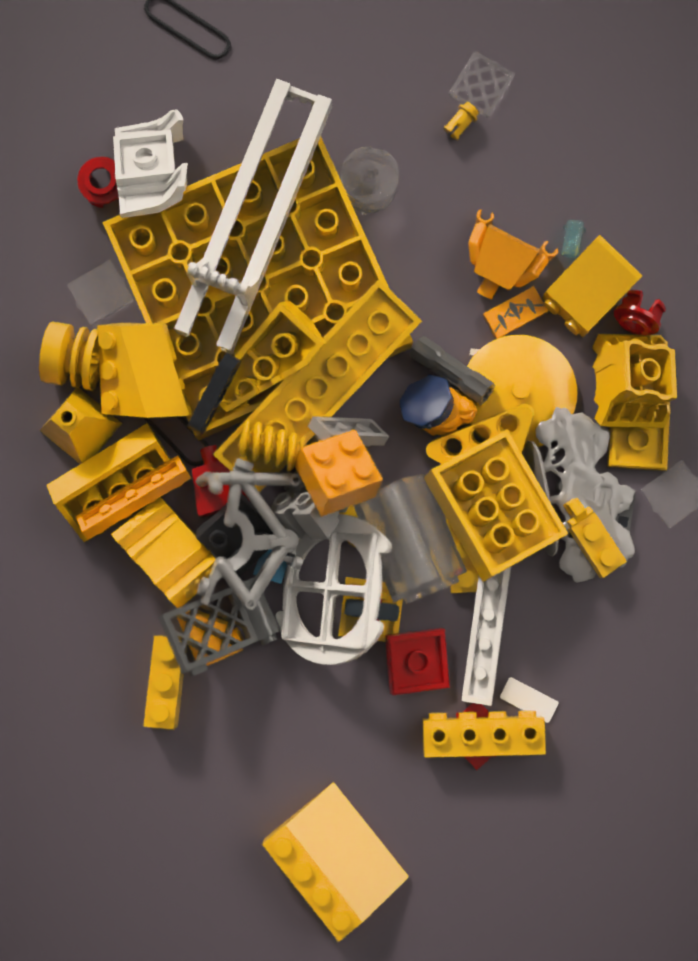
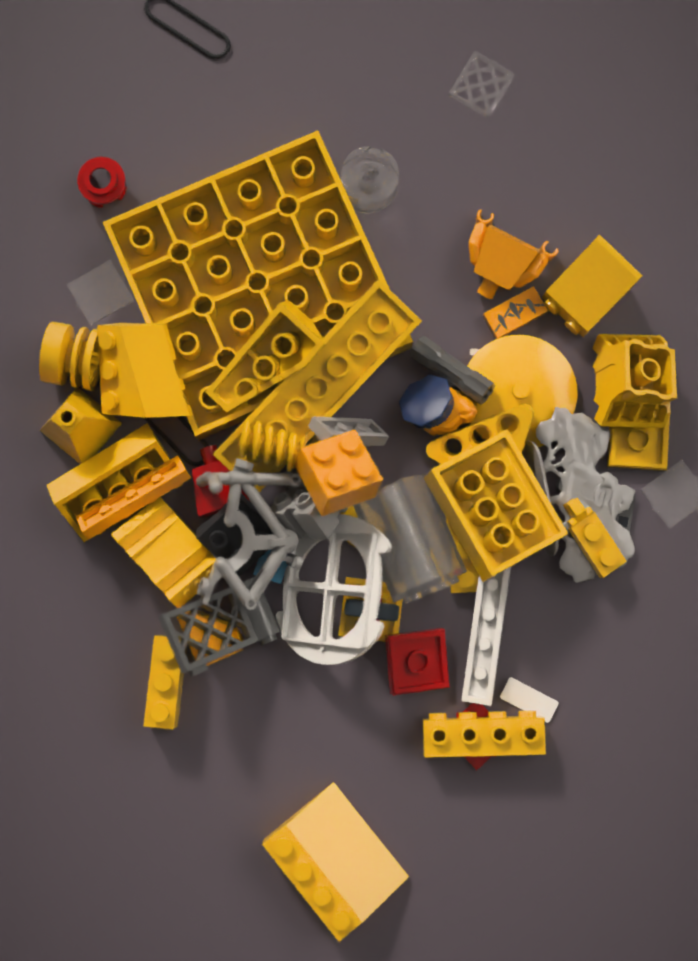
(147, 166): white piece -> none
(204, 271): white piece -> none
(214, 394): black beam -> none
(463, 118): yellow pin -> none
(572, 238): clear light blue pin -> none
(630, 311): red piece -> none

